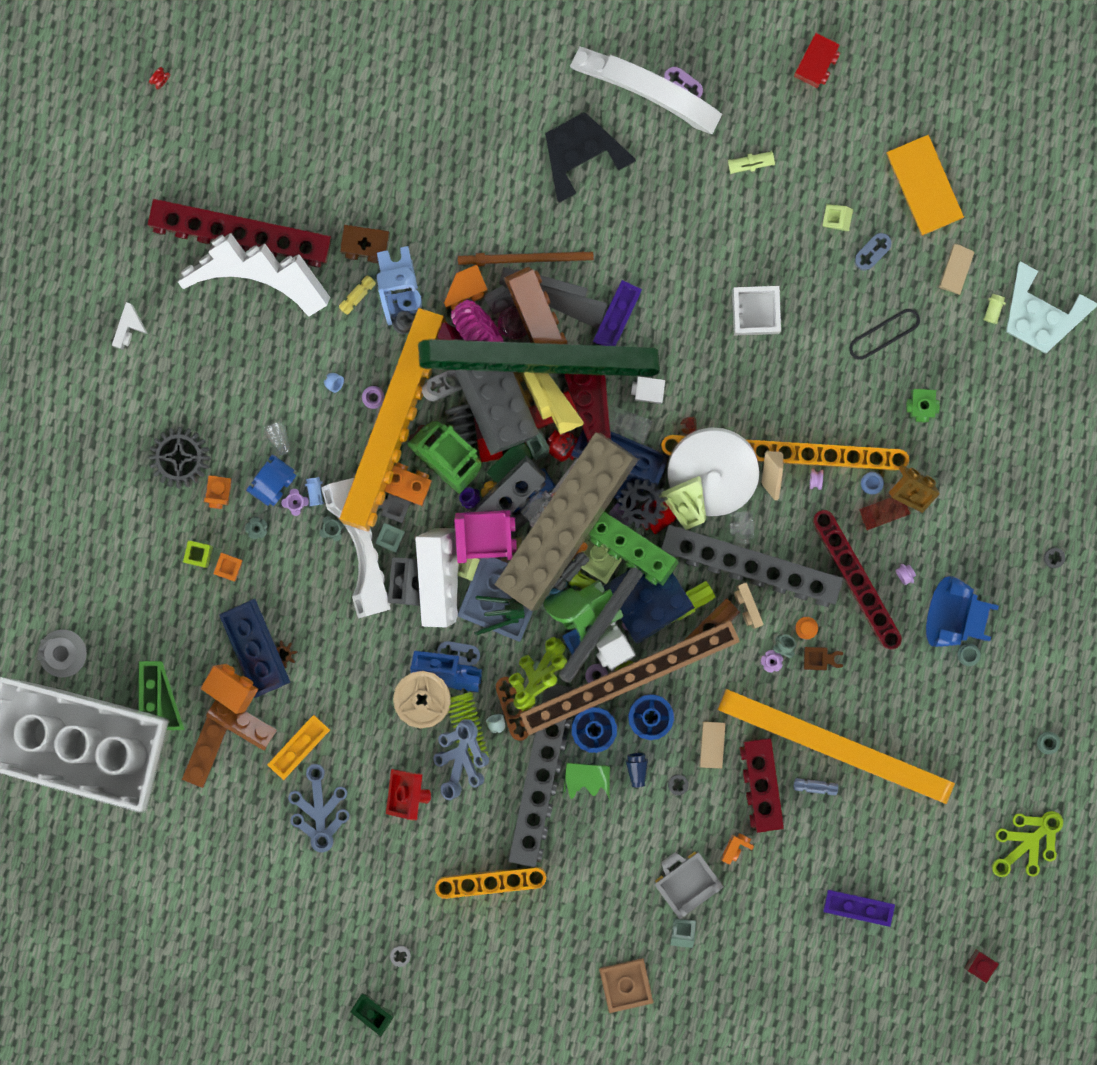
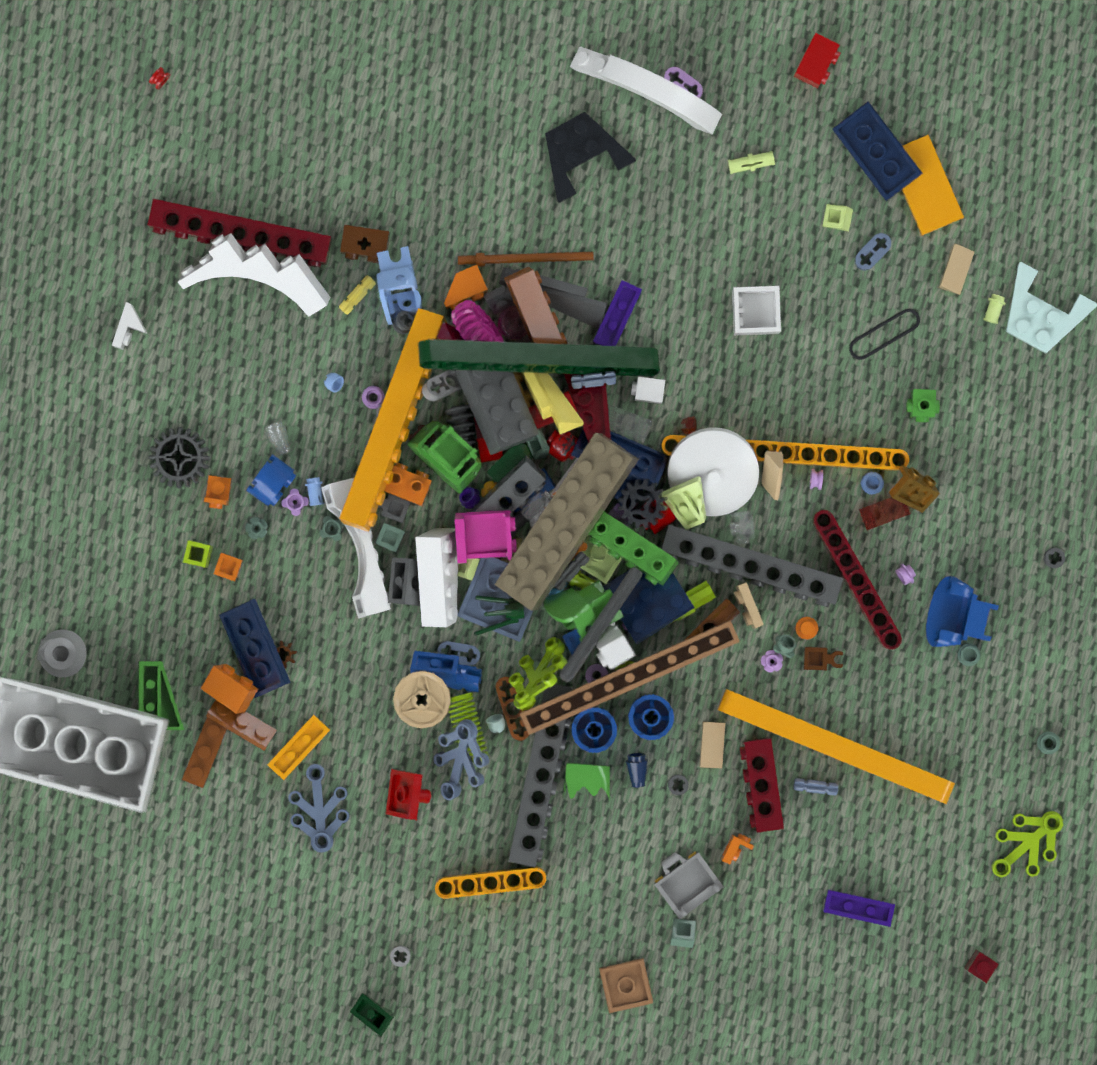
(593, 379): none -> sand blue axle
(877, 151): none -> dark blue tile

